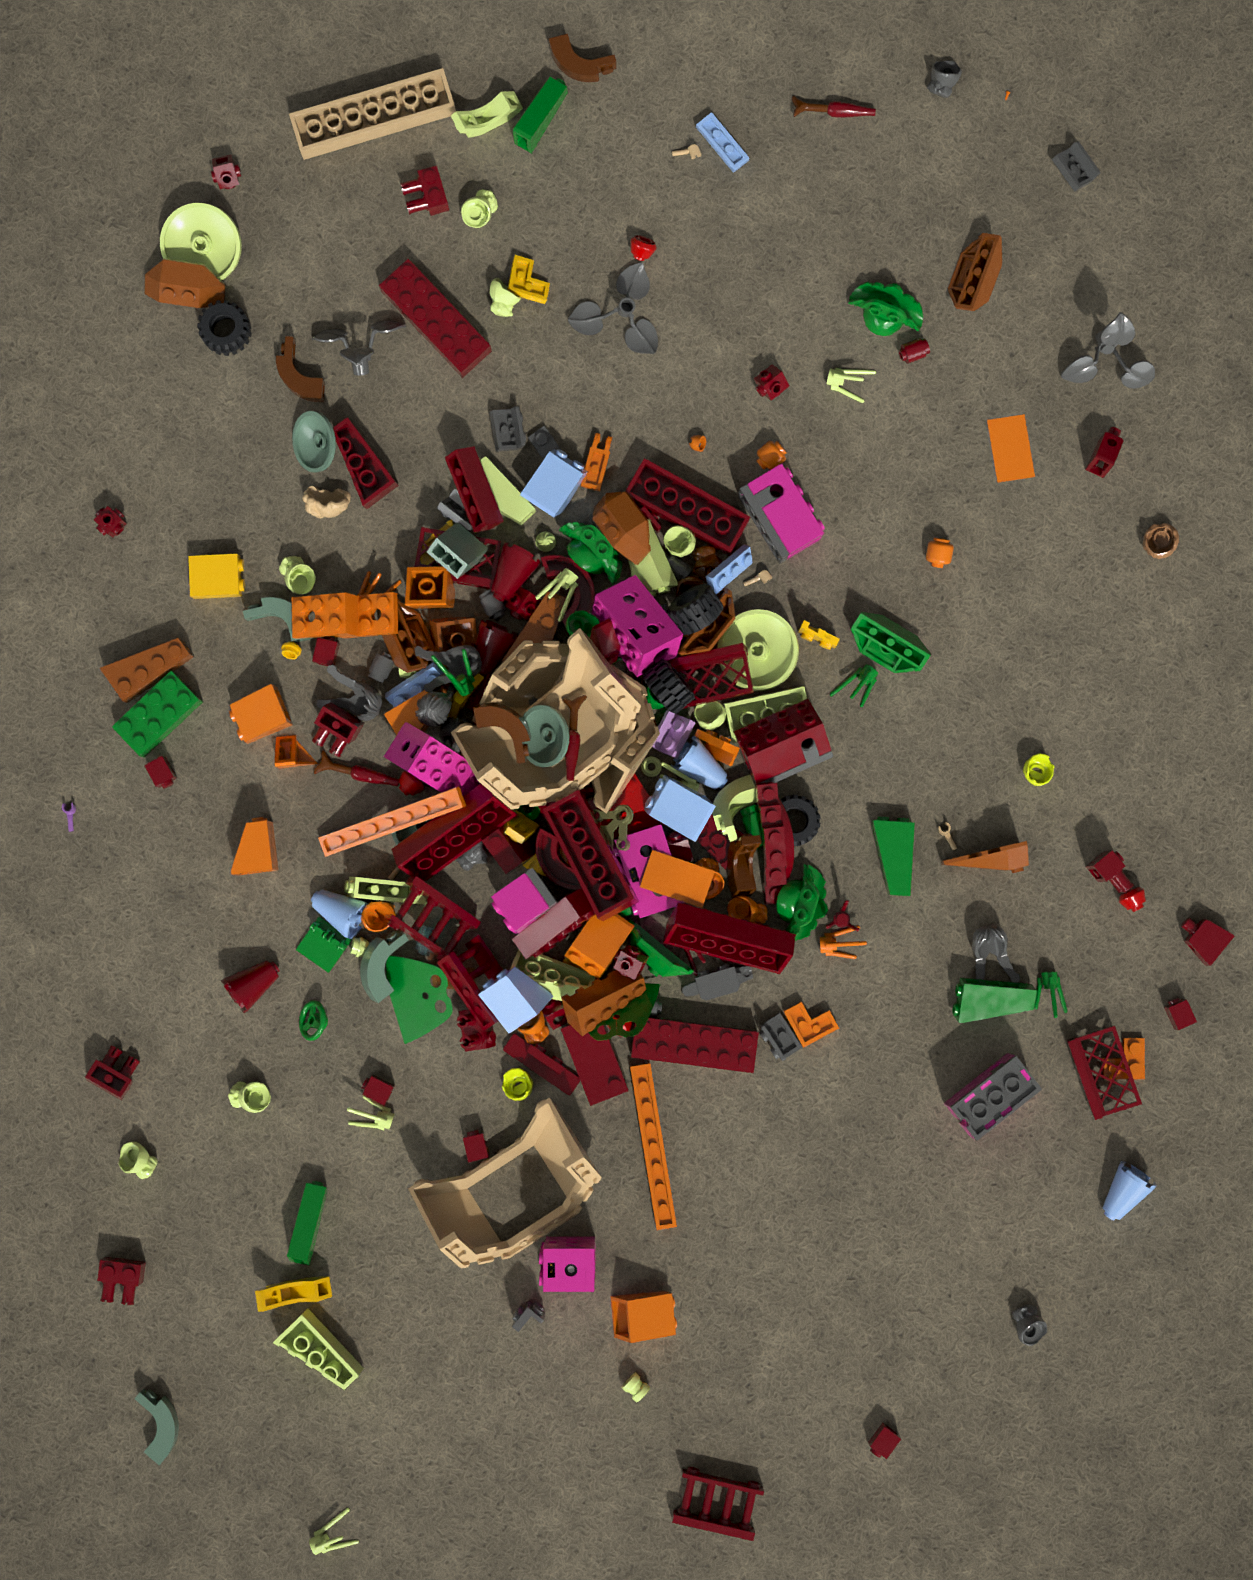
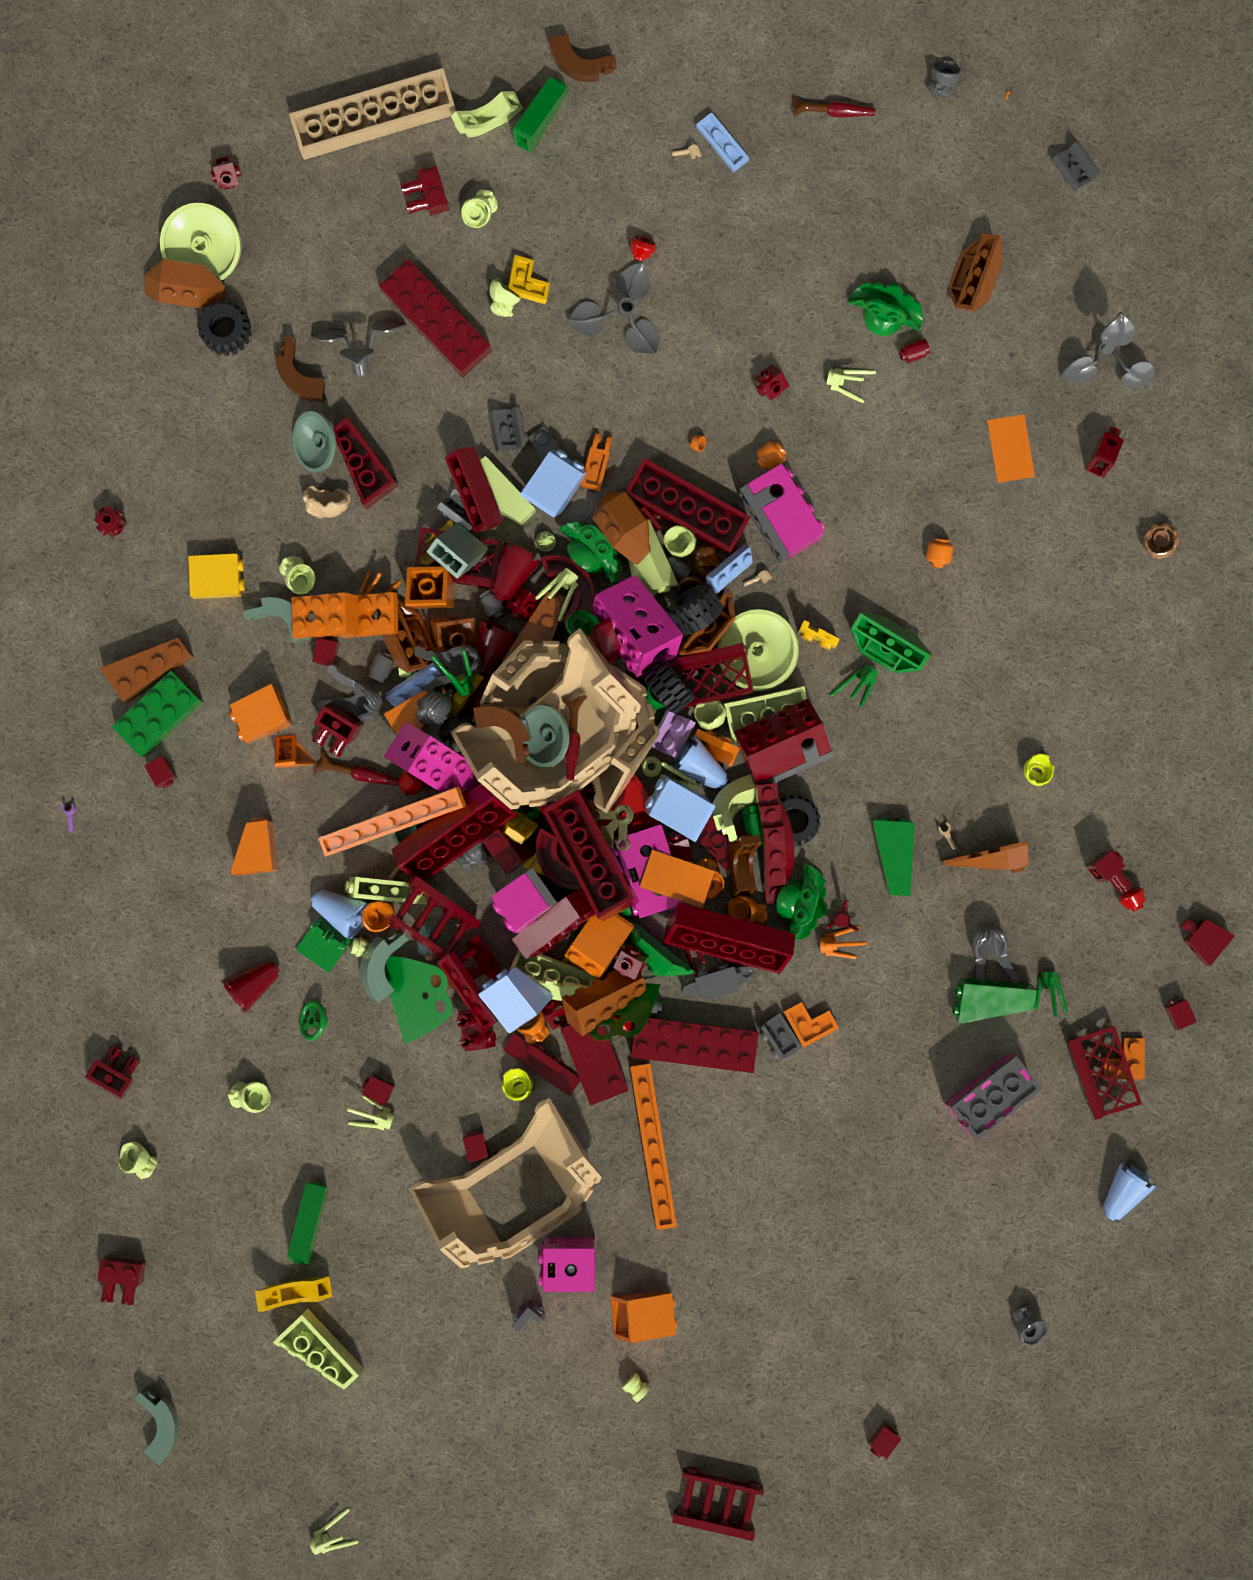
(291, 650): yellow plate -> none

